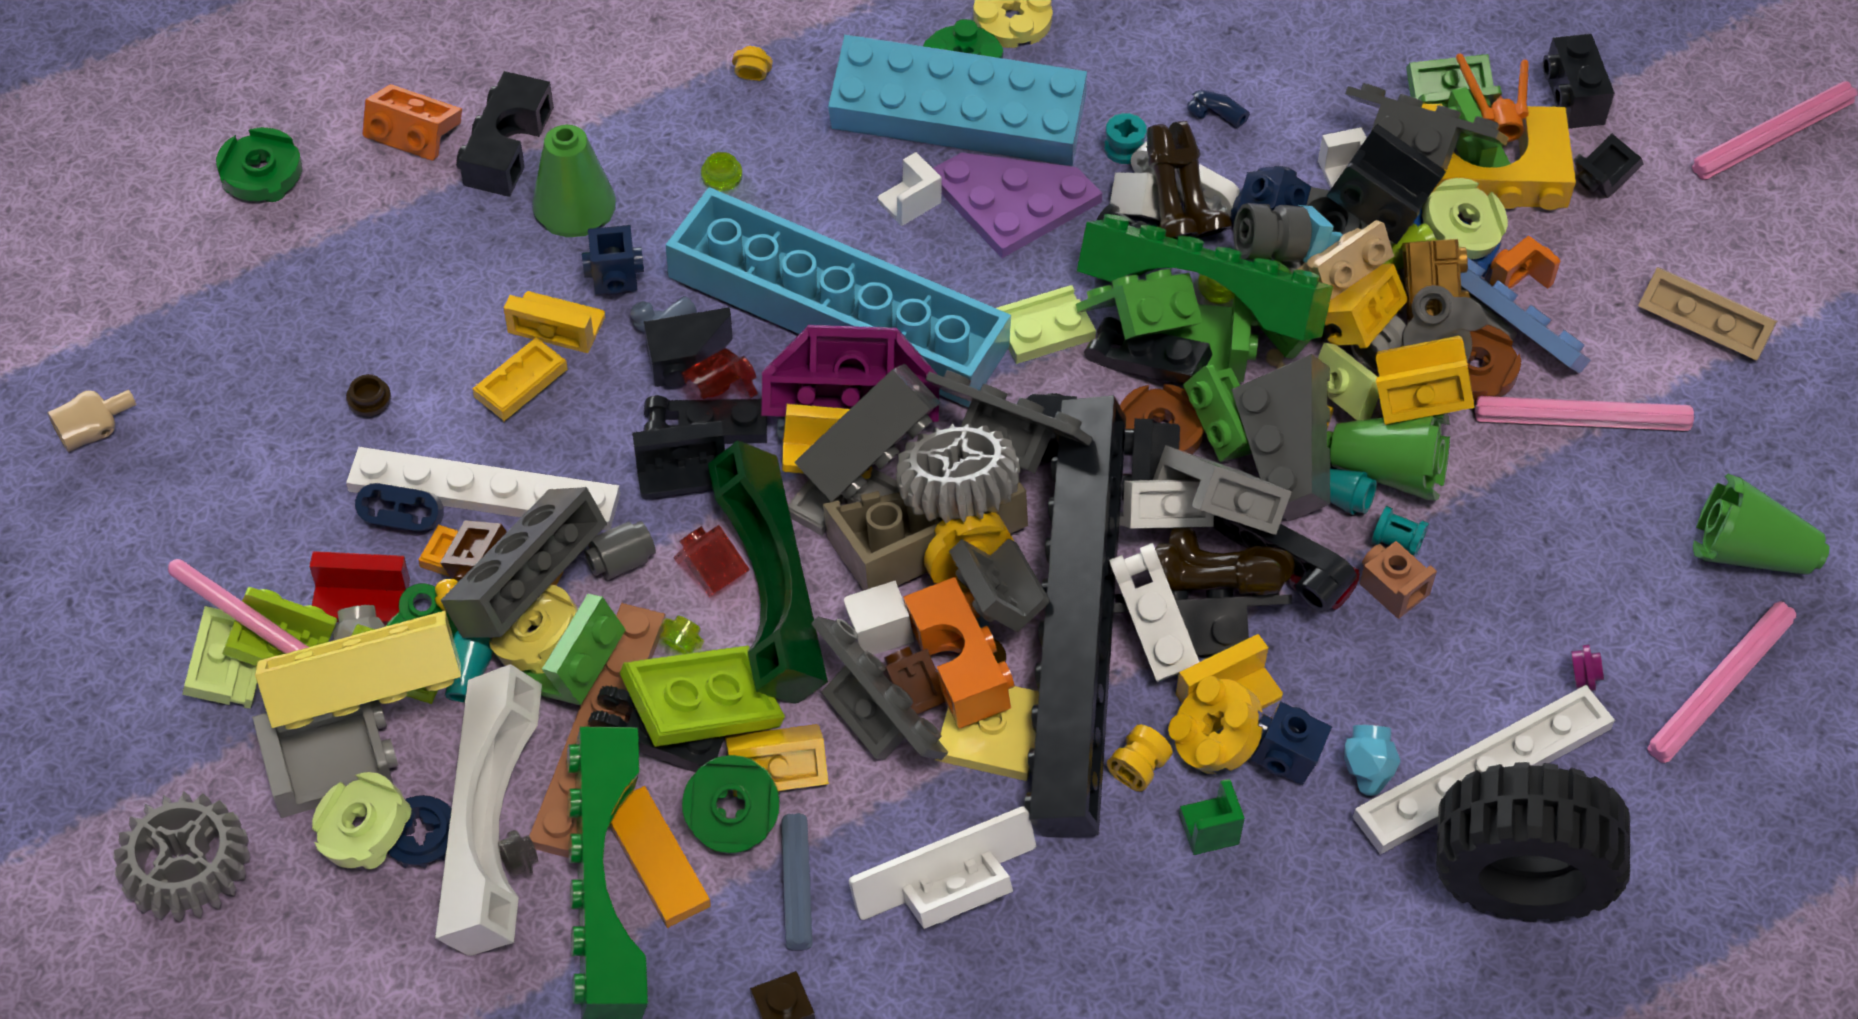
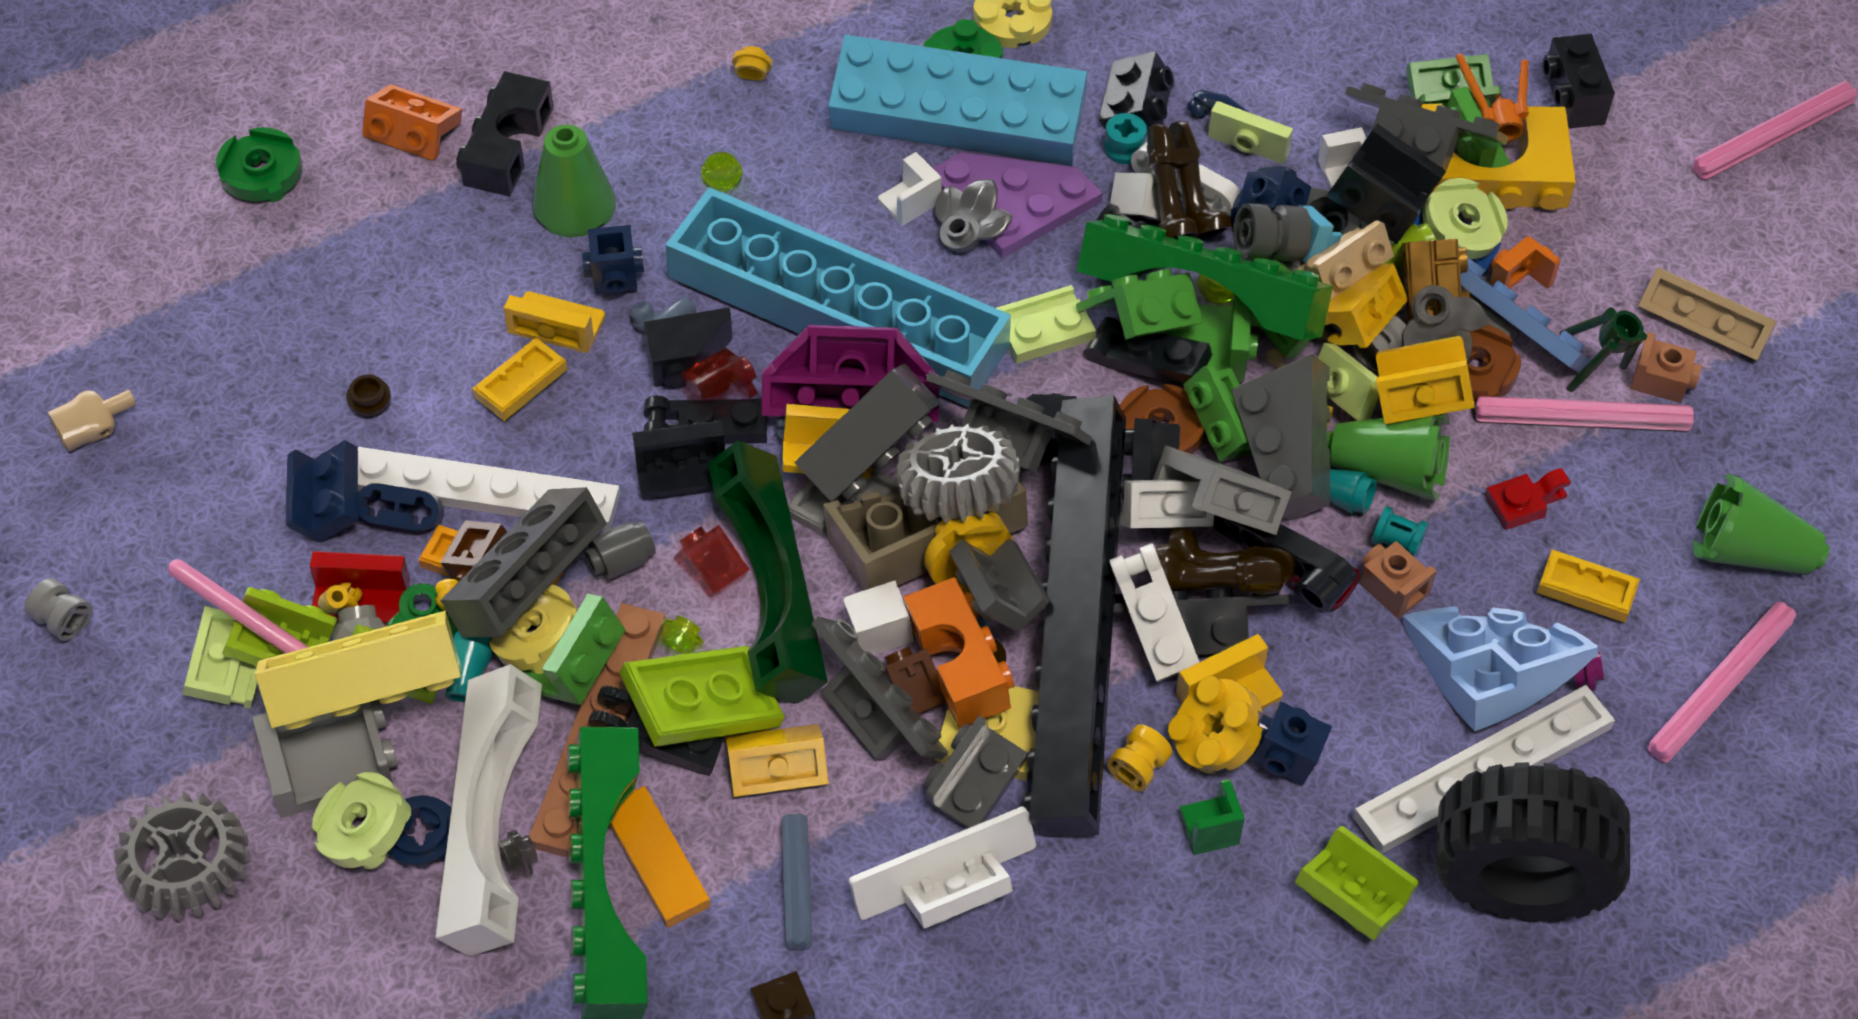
(52, 605): none -> light grey wheel
(322, 491): none -> dark blue bracket
(339, 598): none -> yellow arm
(711, 823): green plate -> none
(973, 211): none -> flat silver plate
(974, 774): none -> dark grey bracket
(1138, 87): none -> black bracket
(1250, 132): none -> yellowish green plate
(1358, 883): none -> lime bracket
(1371, 757): medium azure rock -> none
(1495, 661): none -> light blue brick
(1521, 501): none -> red plate
(1588, 586): none -> yellow plate
(1607, 166): black bracket -> none
(1619, 334): none -> dark green plant
(1665, 370): none -> nougat brick

